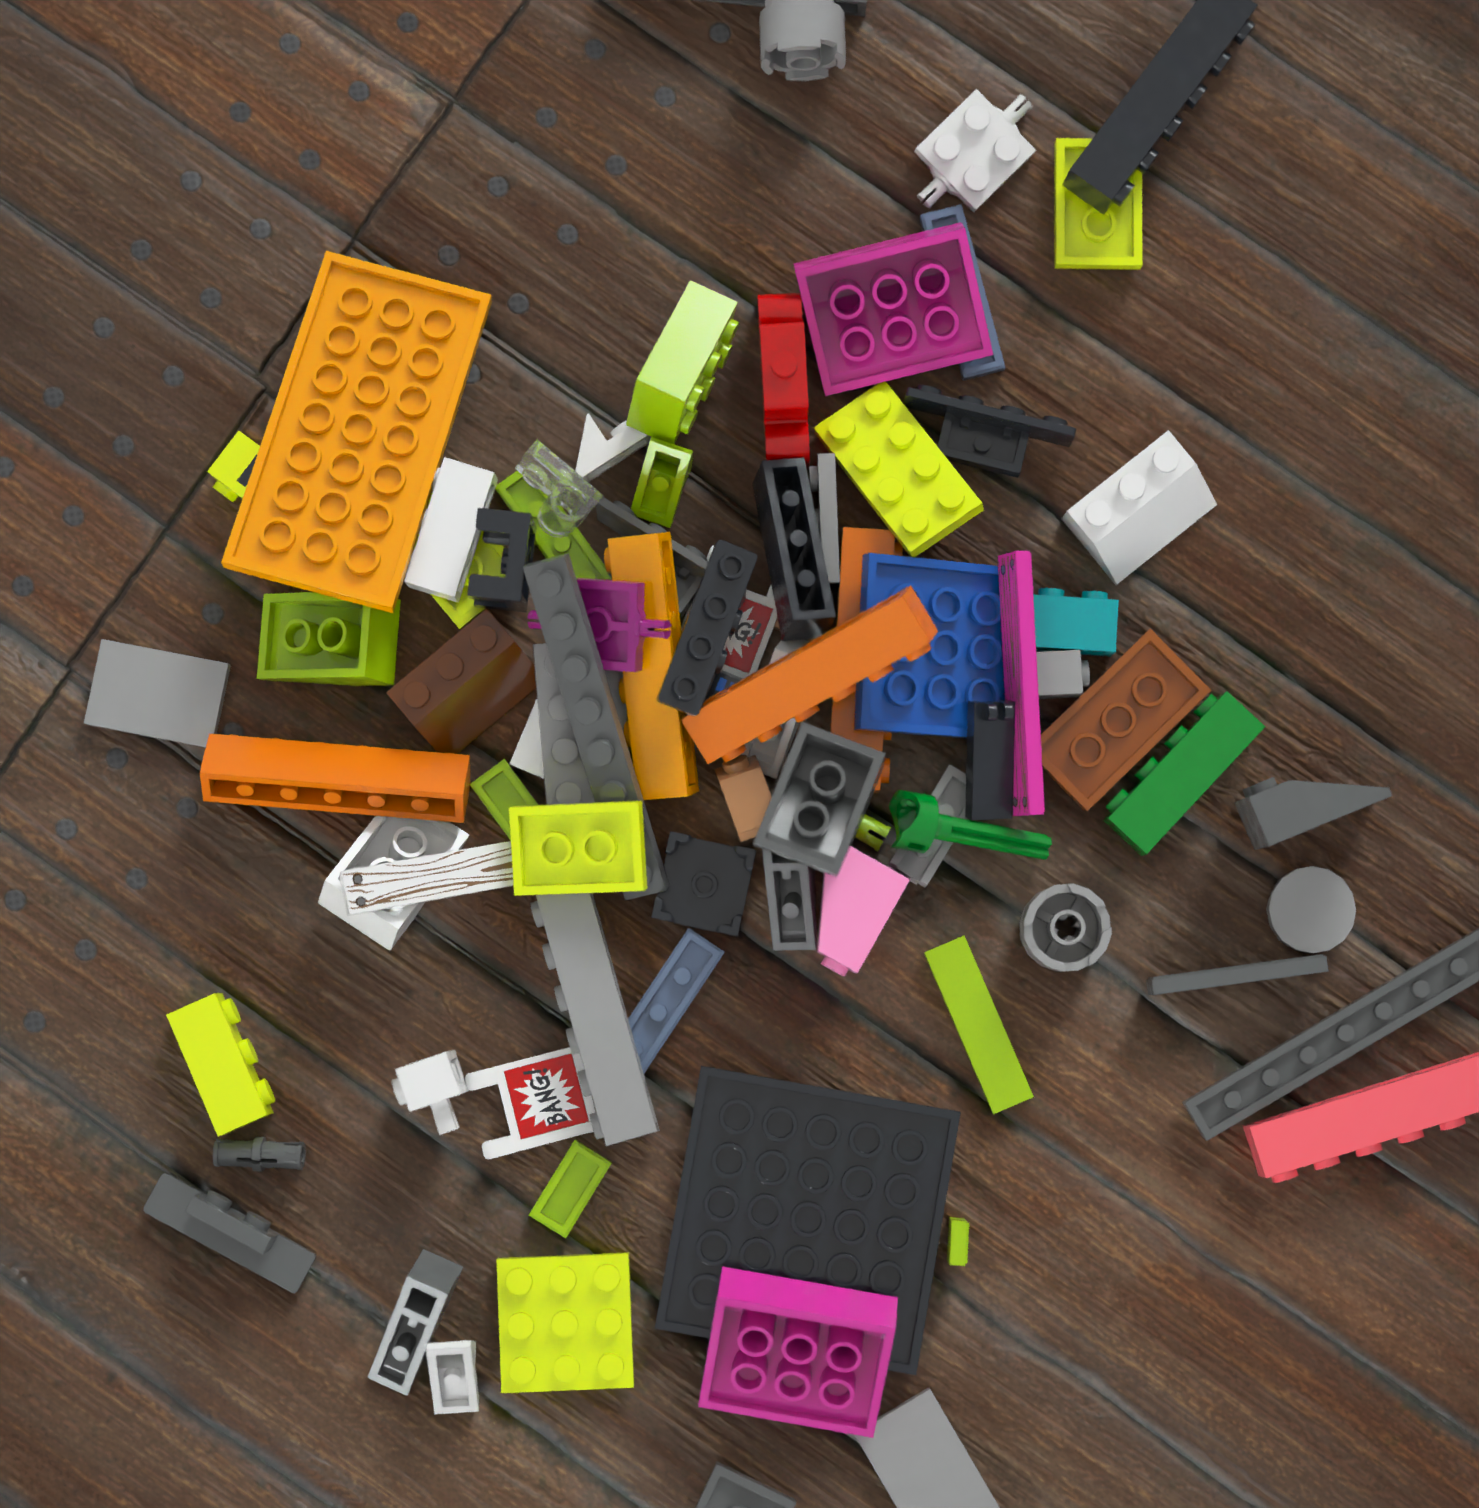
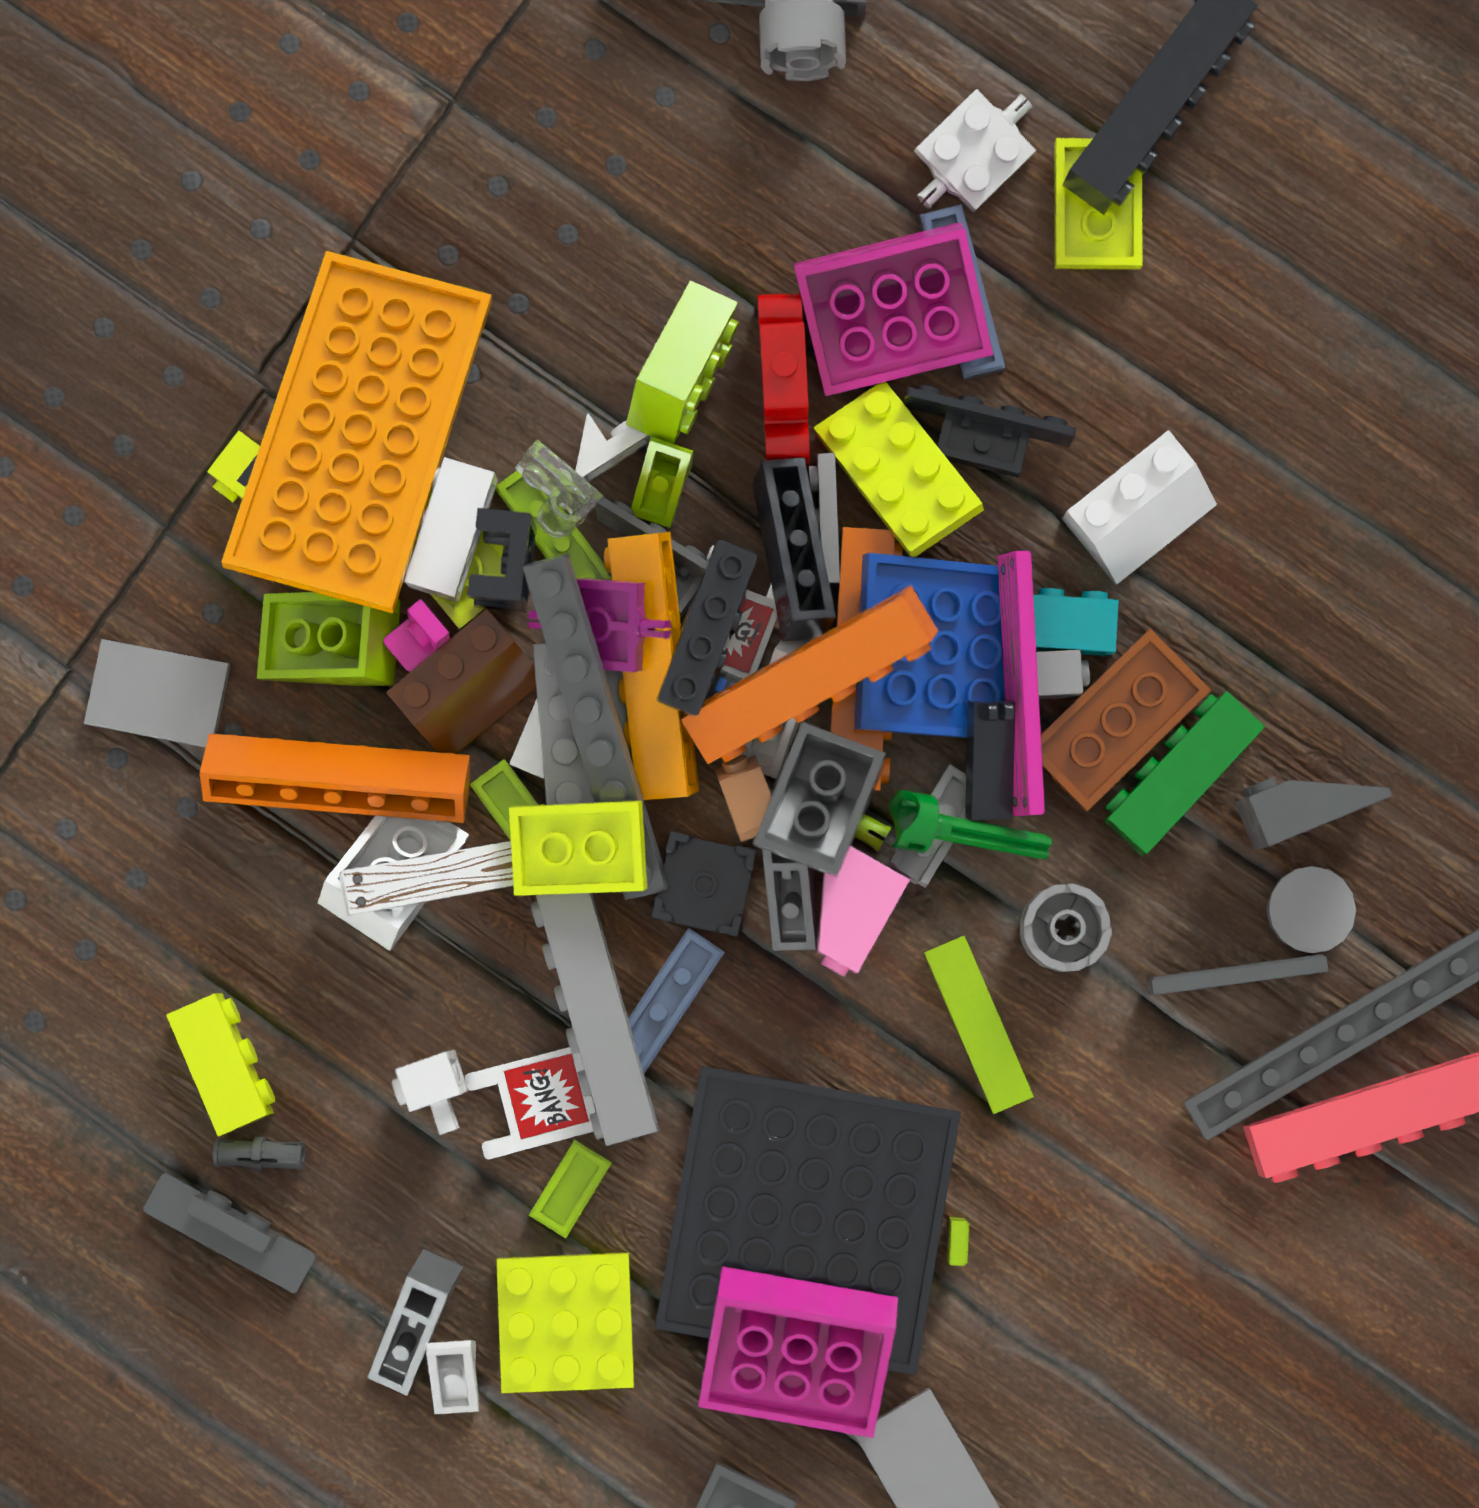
(416, 637): none -> dark pink slope

